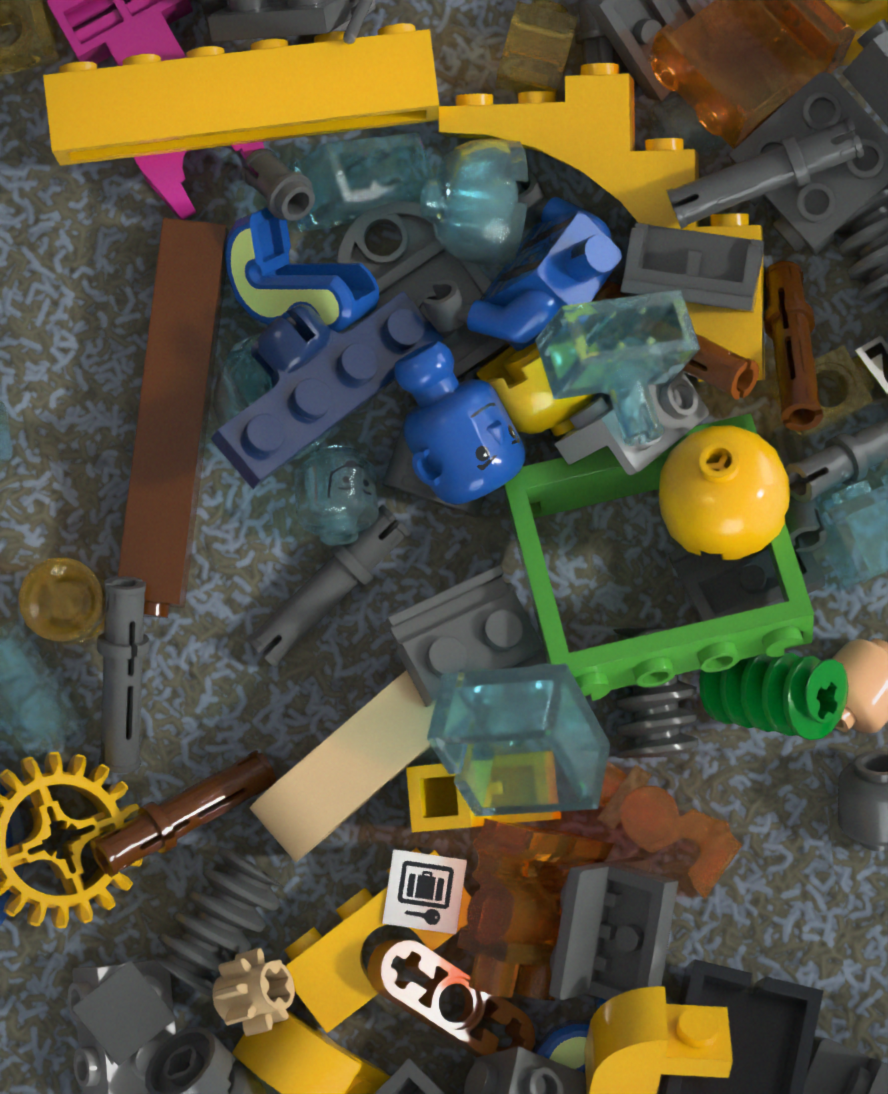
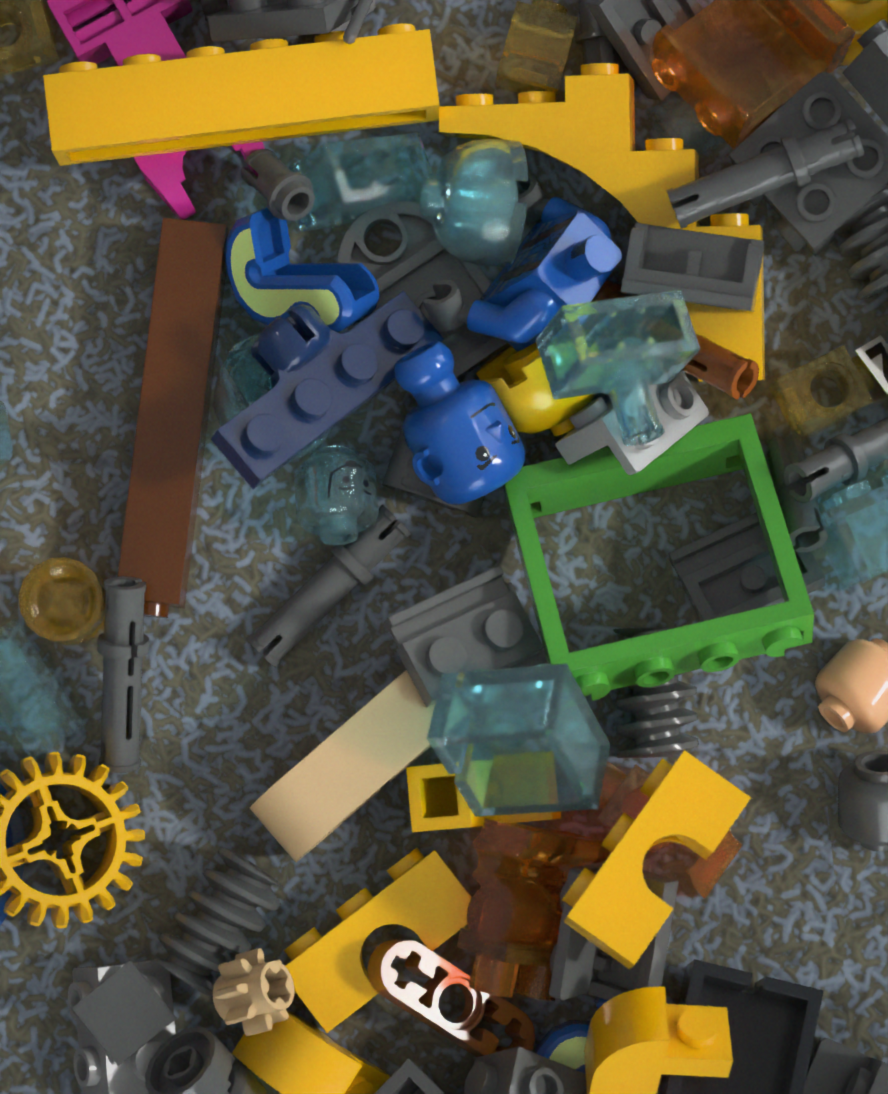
(162, 824): reddish brown pin -> none
(424, 891): white sticker -> none
(685, 807): none -> yellow arch
(724, 492): yellow cylinder -> none
(778, 694): green piece -> none
(789, 325): reddish brown pin -> none

